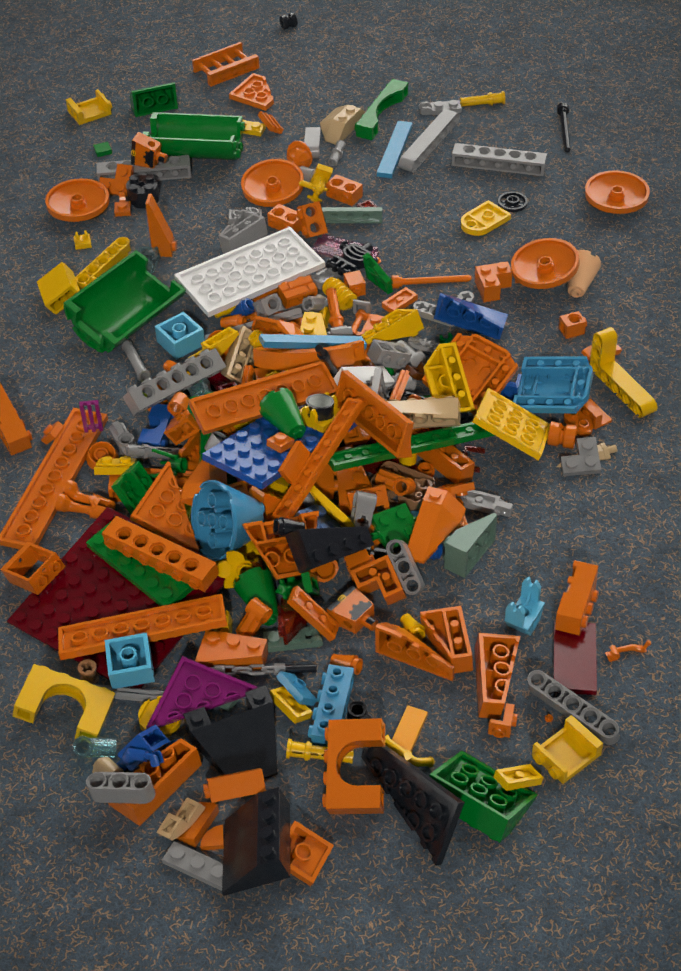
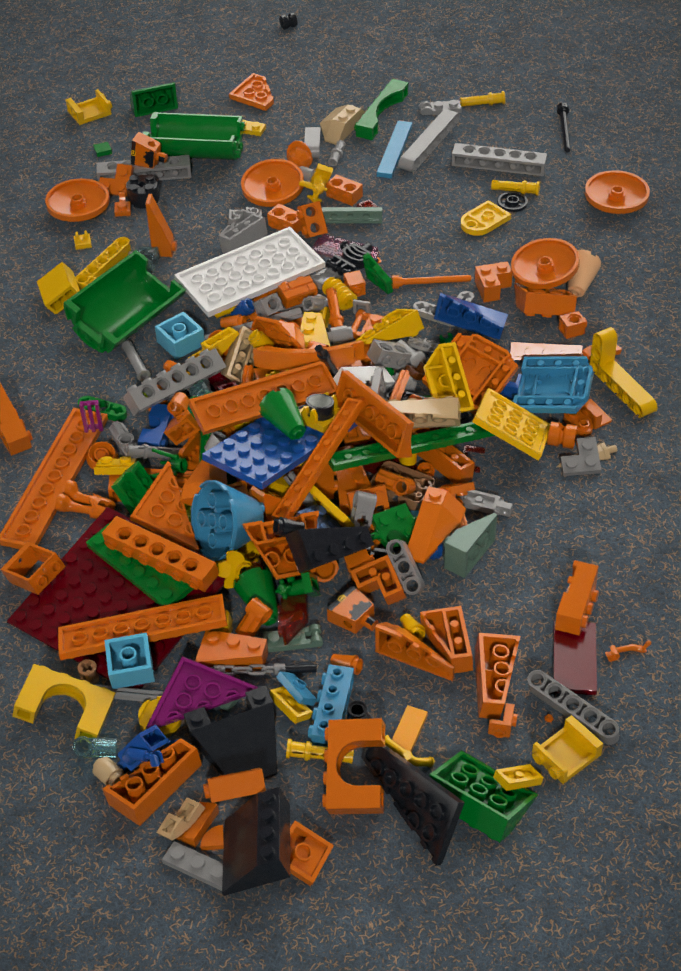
(51, 432): orange plate -> none
(114, 411): none -> green beam
(120, 787): light grey beam -> none
(229, 71): orange fence -> none
(270, 122): orange tile -> none
(280, 442): orange plate -> none
(294, 462): orange tile -> none
(305, 341): dark azure tile -> none
(313, 613): orange tile -> none
(400, 300): orange plate -> none
(520, 350): none -> fence
(523, 187): none -> yellow pin
(528, 610): medium azure piece -> none
(544, 302): none -> orange wedge

